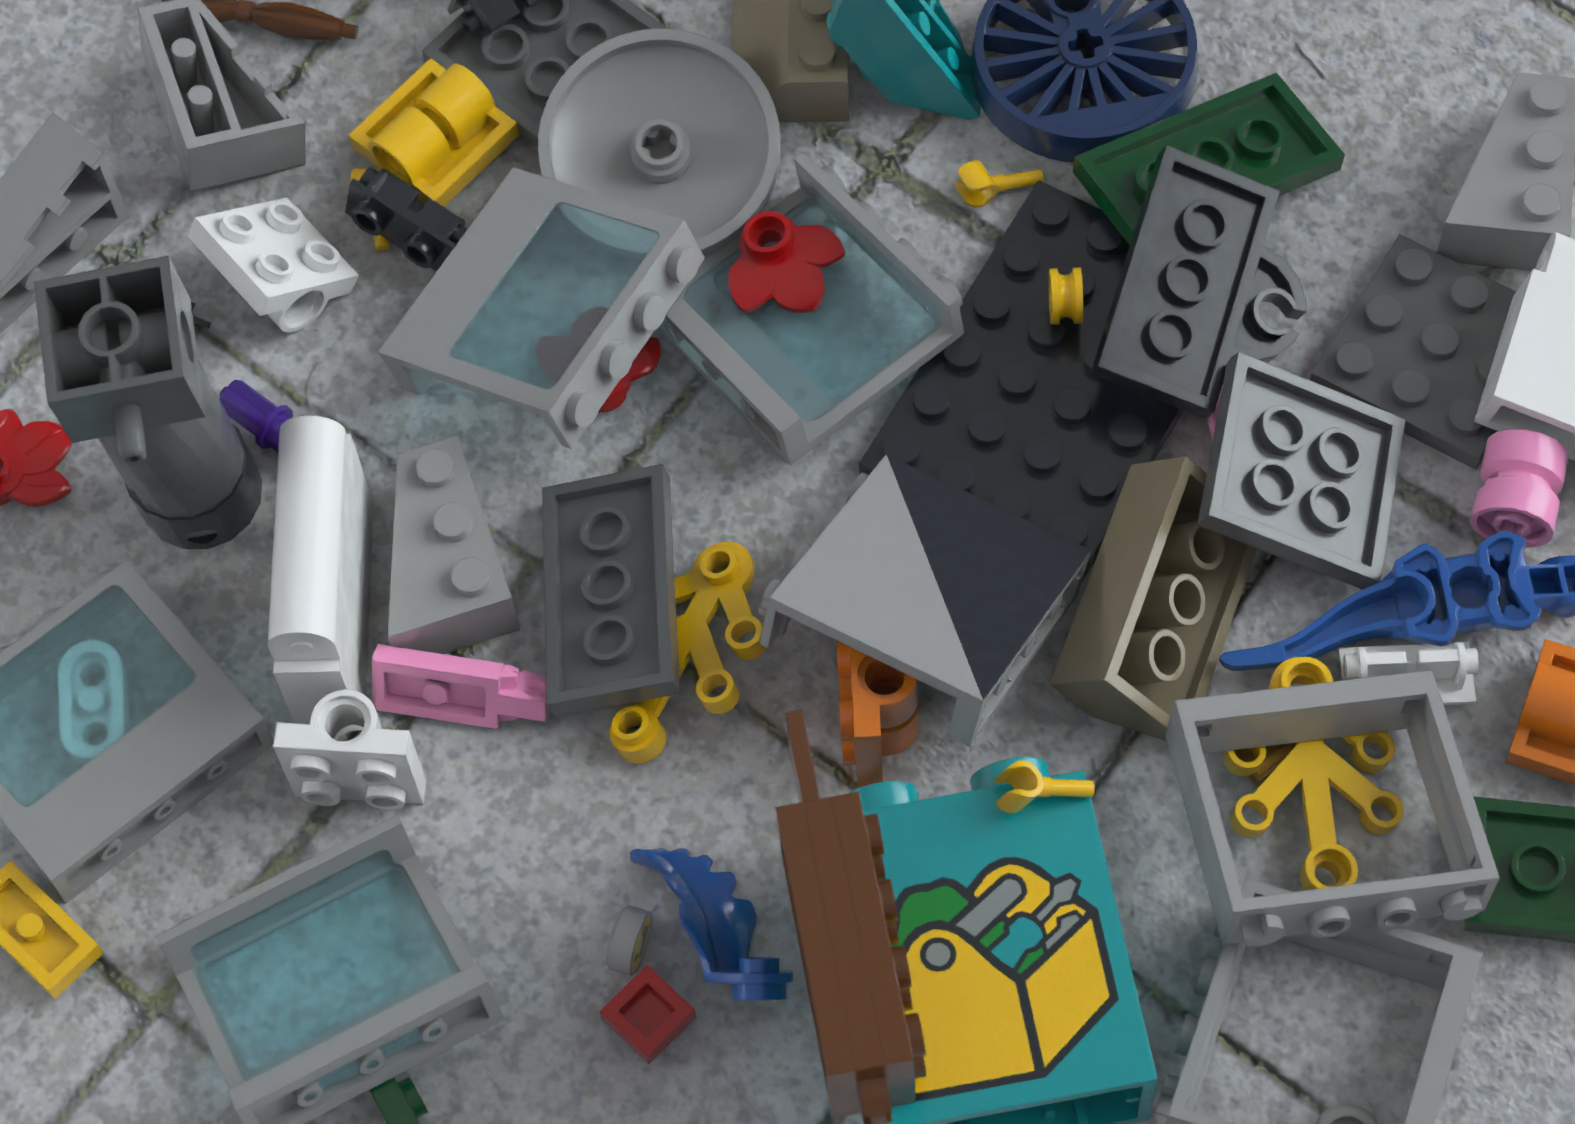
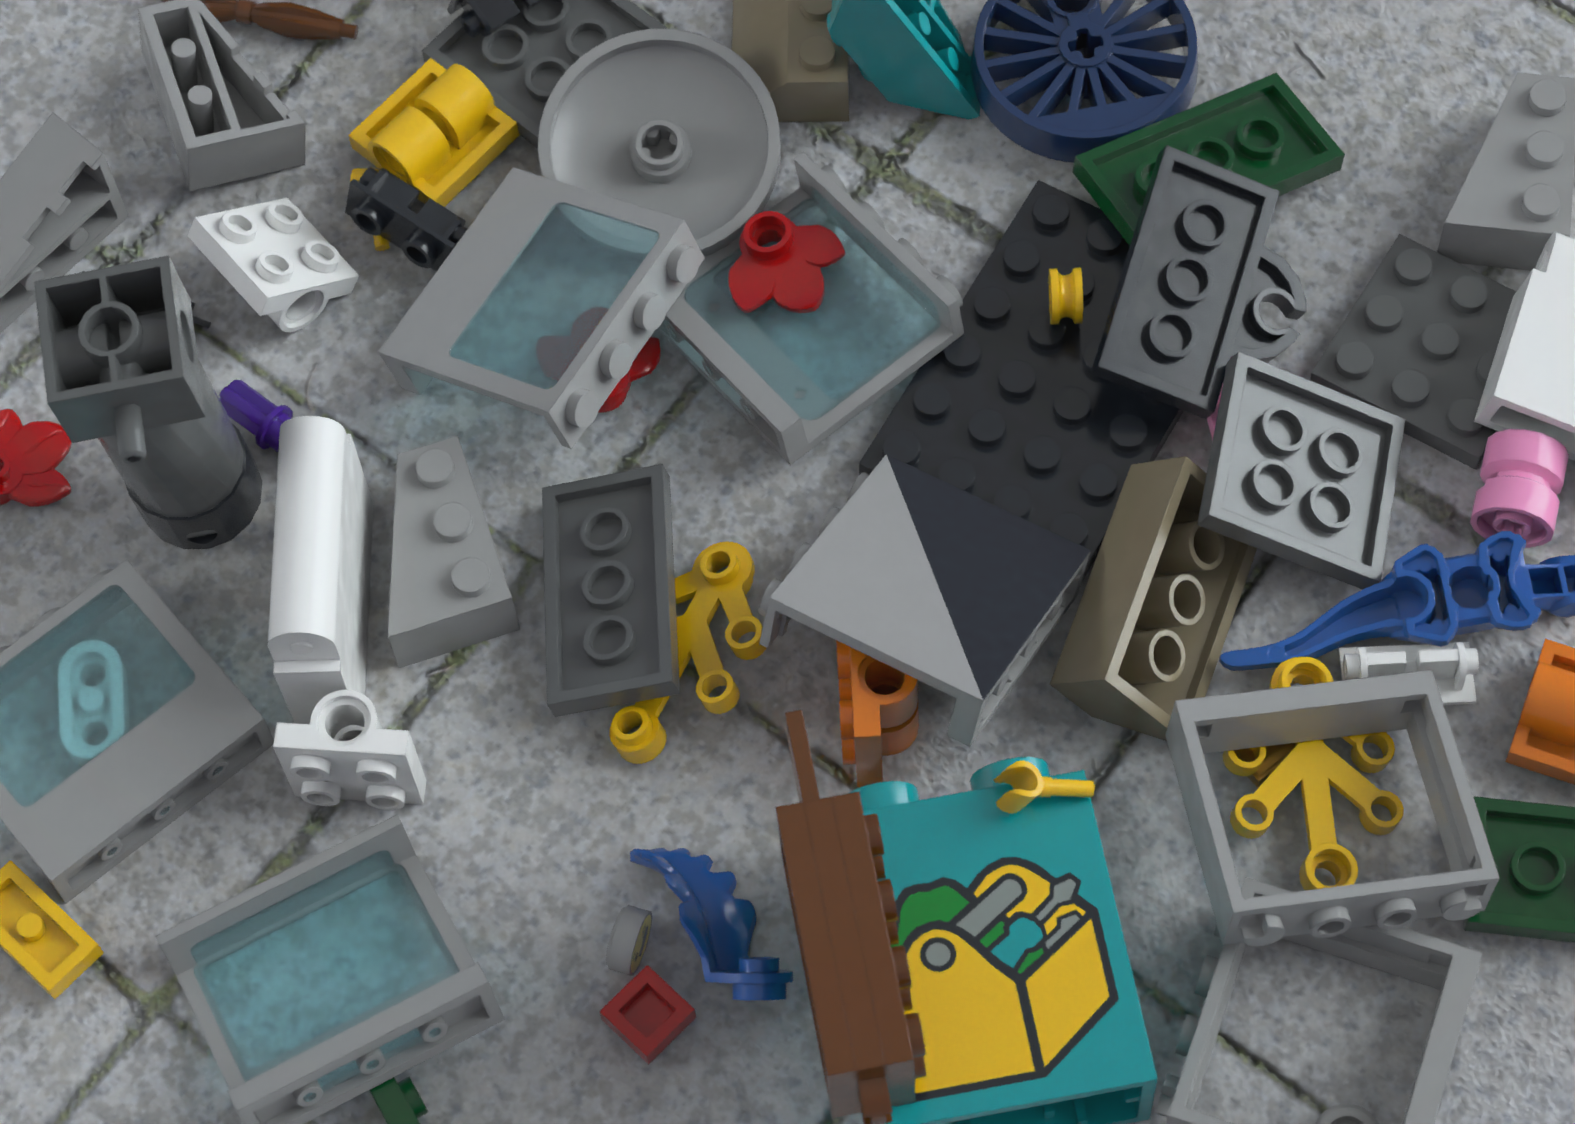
(455, 688): bright pink hinge -> none
(980, 187): yellow hand -> none

